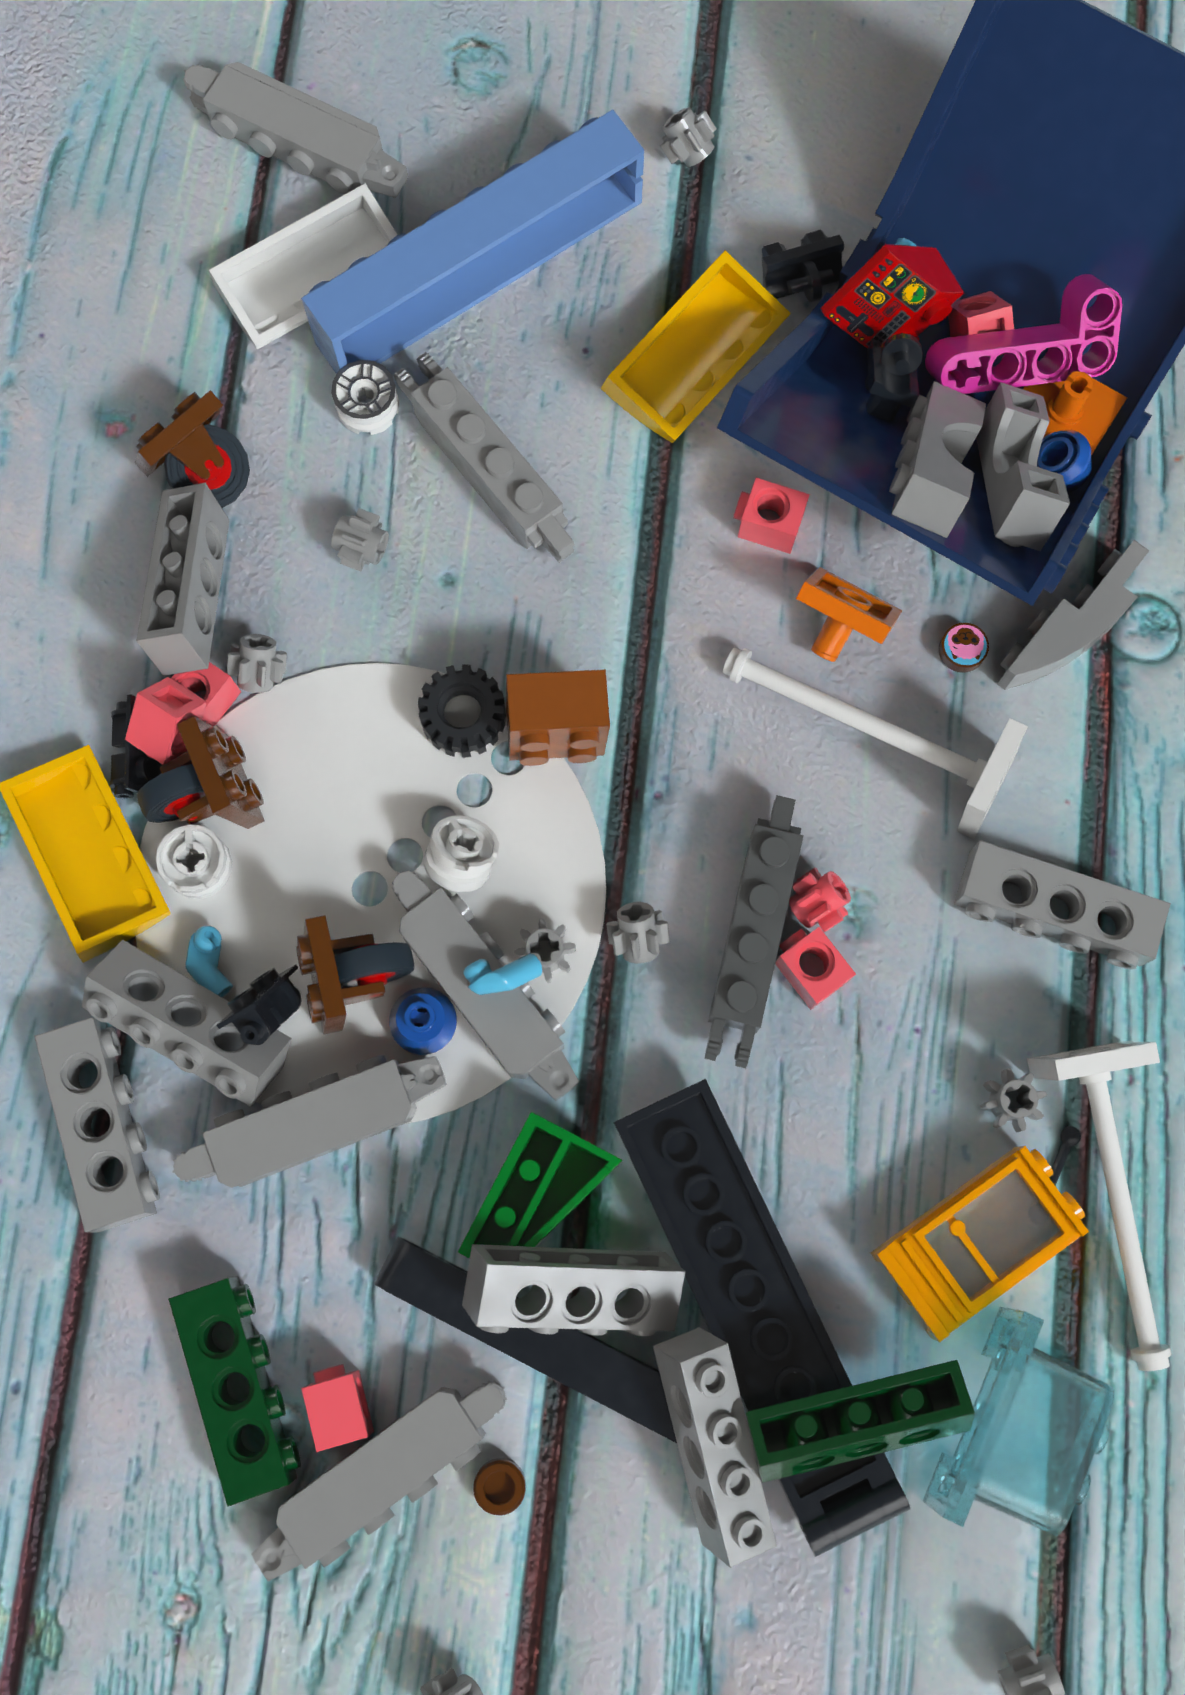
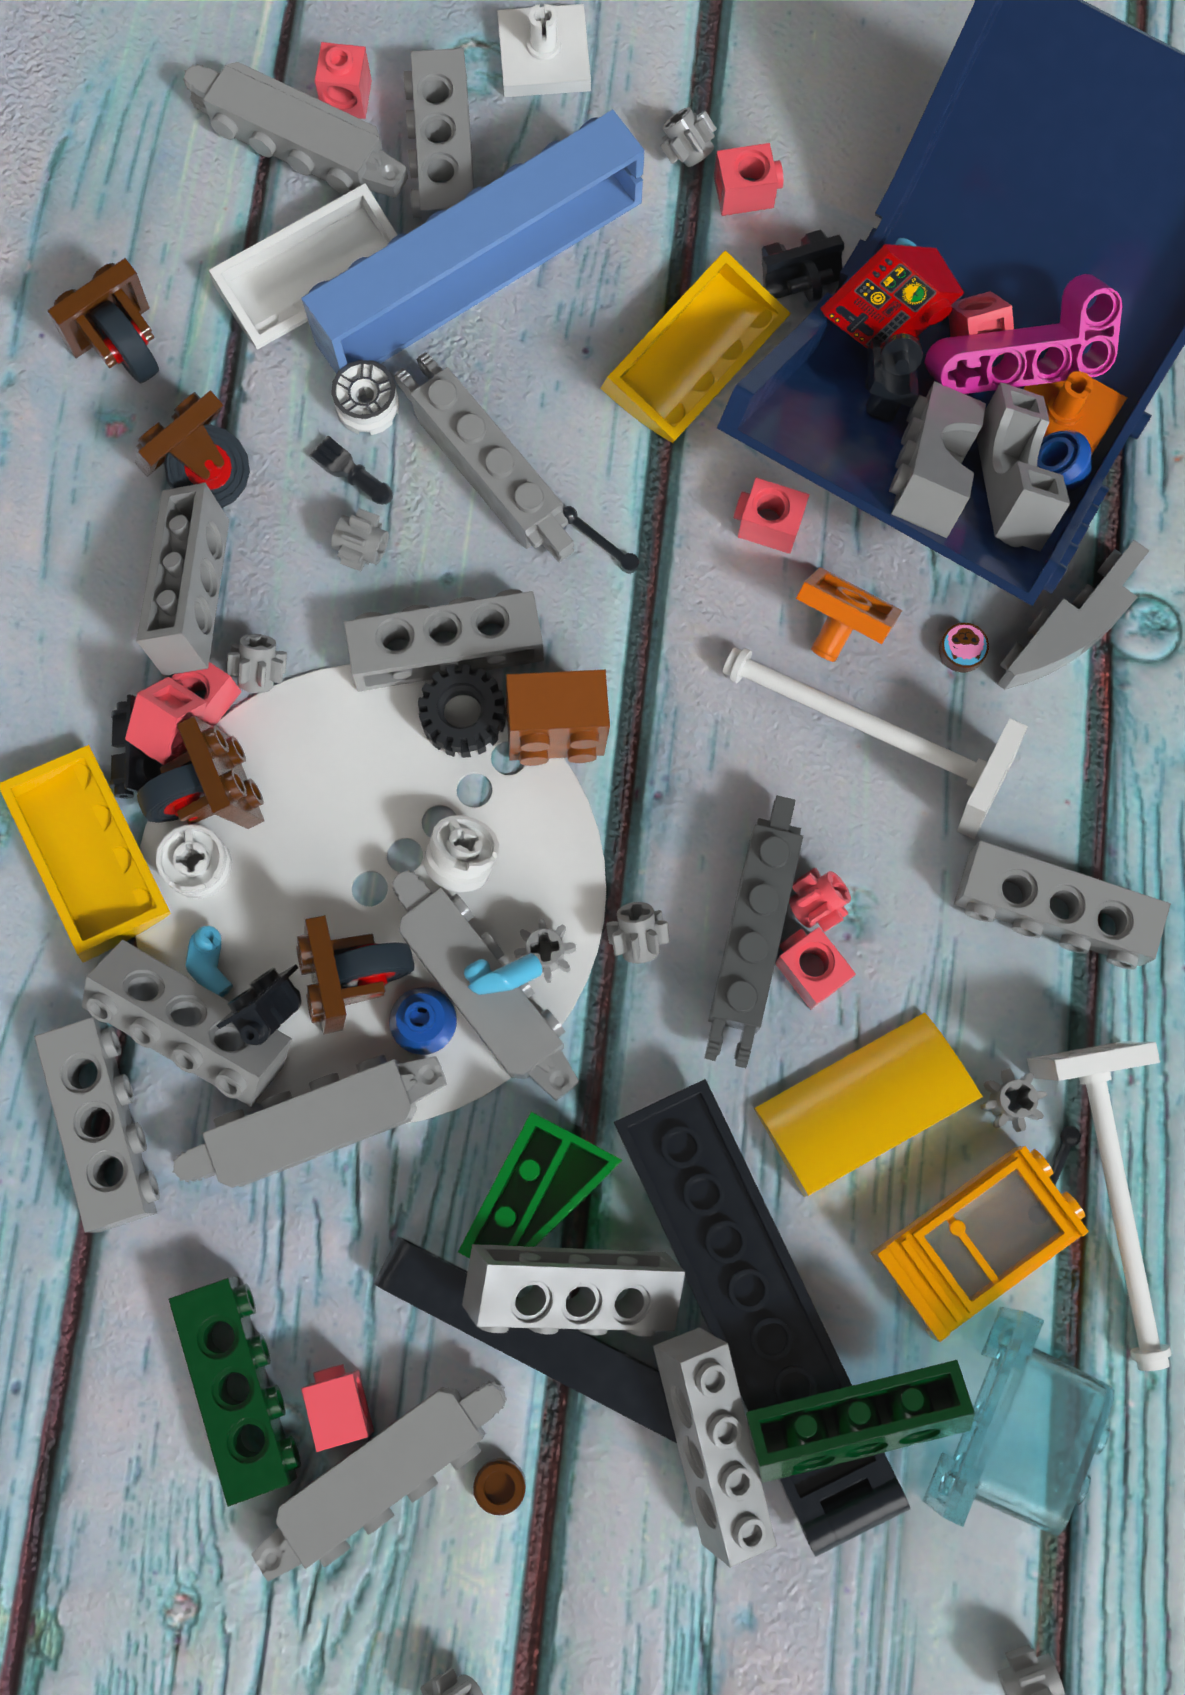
(109, 320): none -> reddish brown plate
(339, 463): none -> black piece
(344, 78): none -> coral brick
(443, 79): none -> light grey brick
(514, 645): none -> light grey brick
(544, 50): none -> white tile
(628, 562): none -> black hinge
(742, 195): none -> coral brick
(867, 1103): none -> yellow slope

